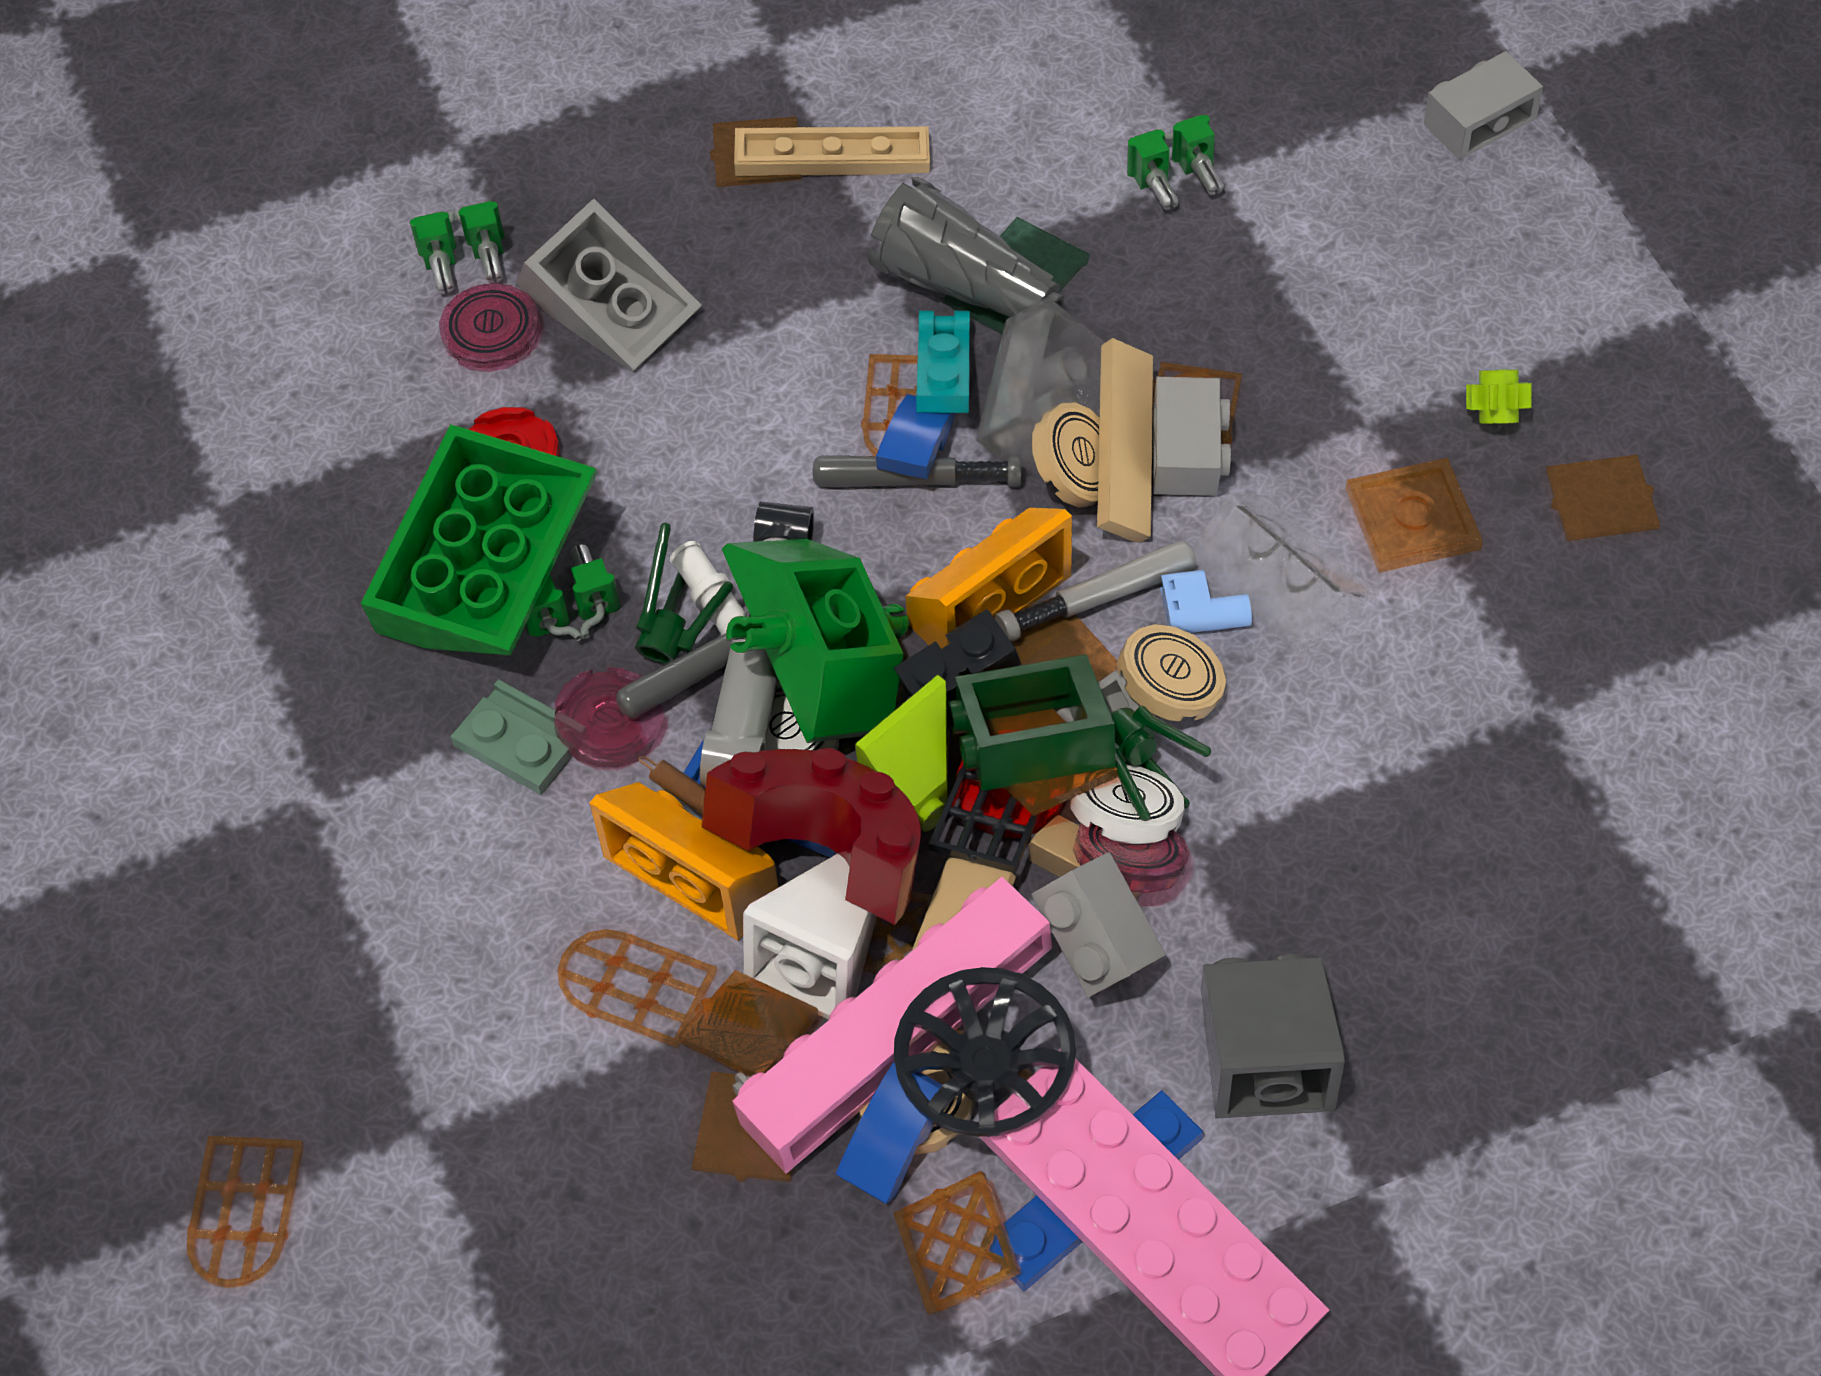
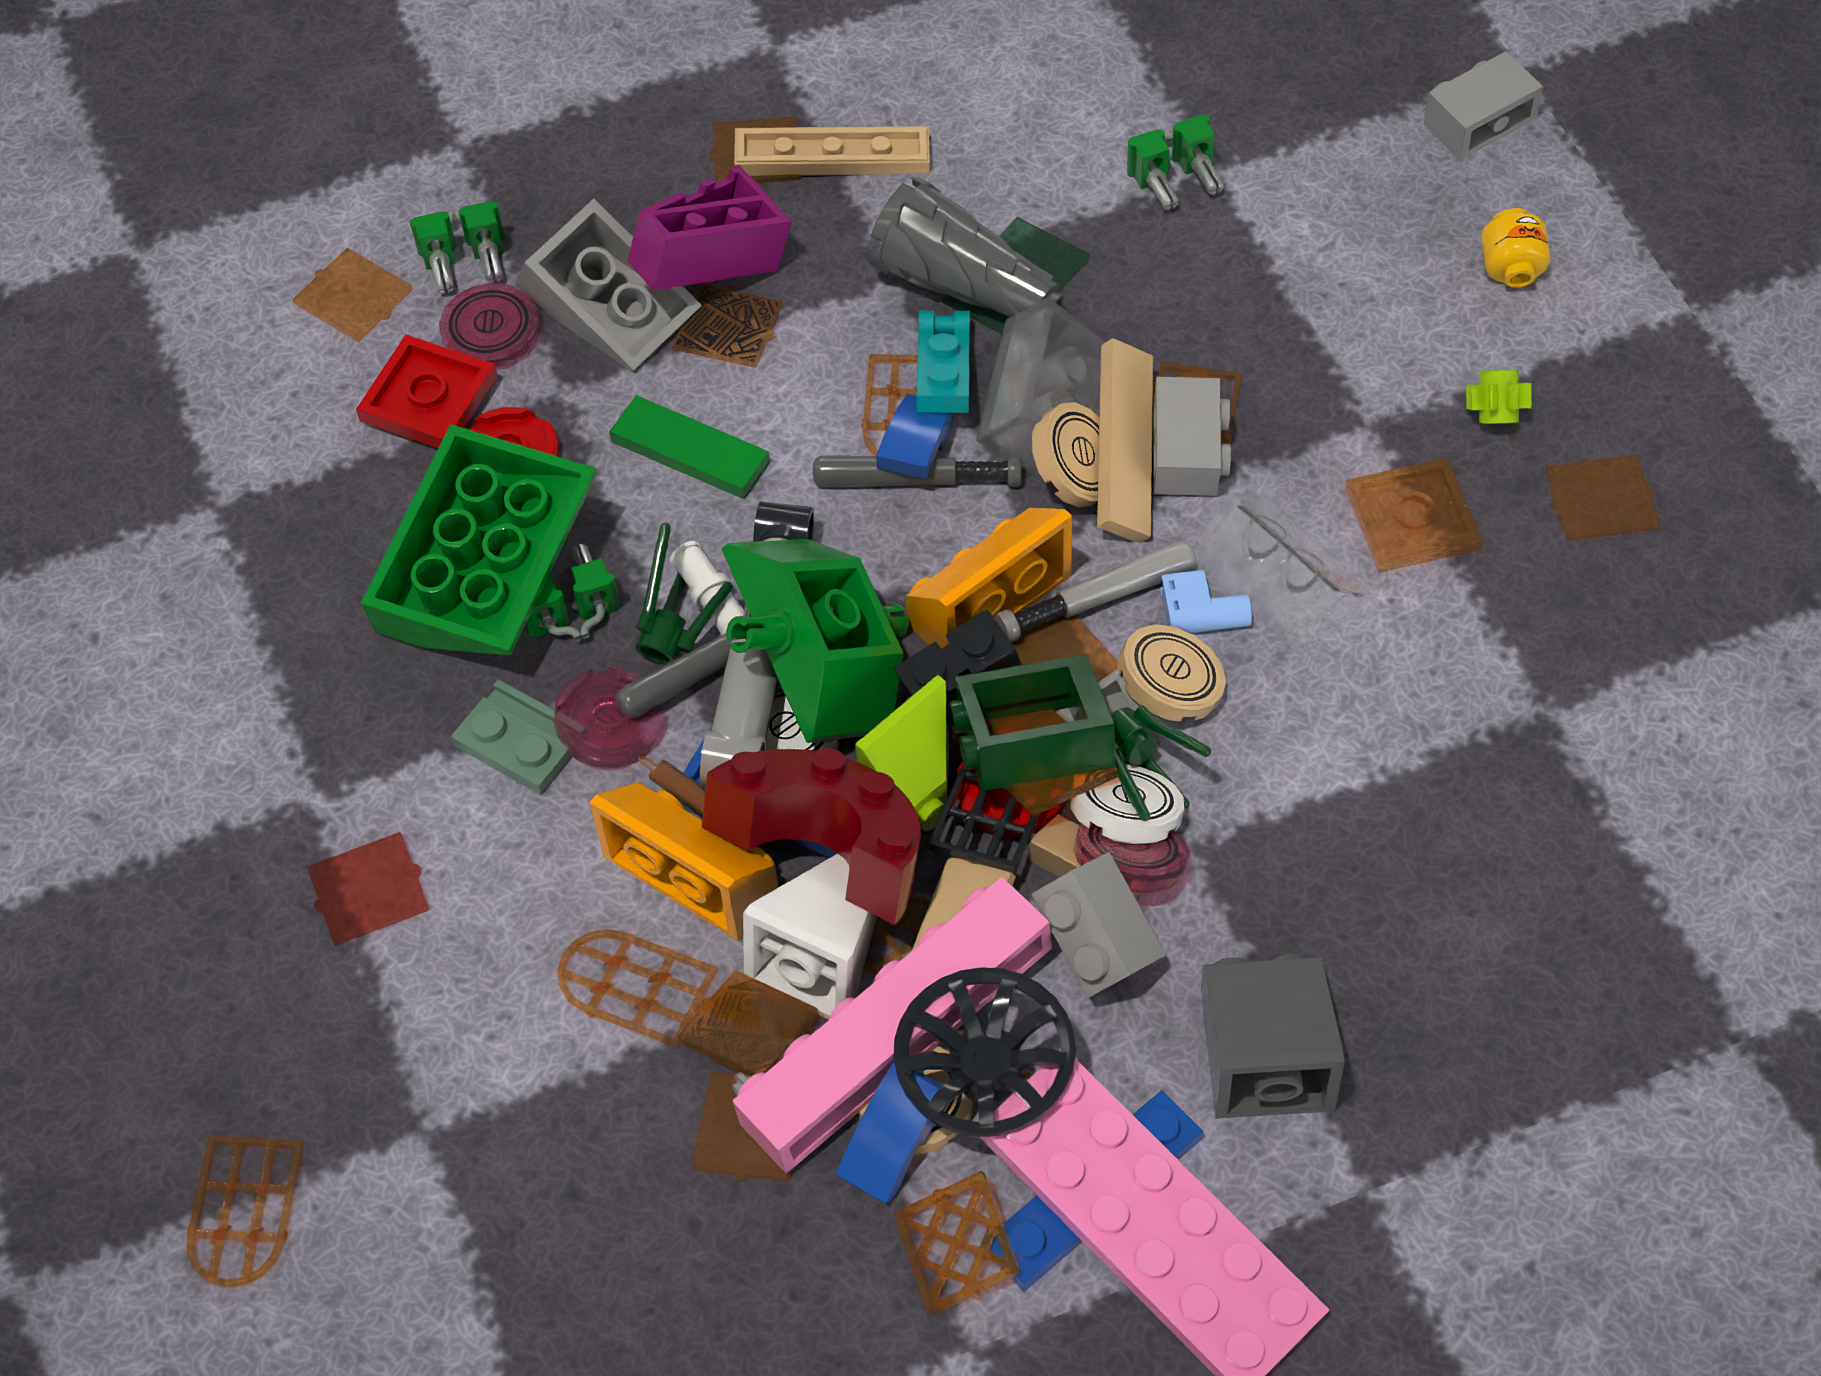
(352, 294): none -> clear orange piece
(367, 888): none -> clear red piece
(426, 391): none -> red plate
(689, 446): none -> green tile
(709, 235): none -> magenta wedge
(729, 326): none -> clear orange piece
(1515, 247): none -> yellow head

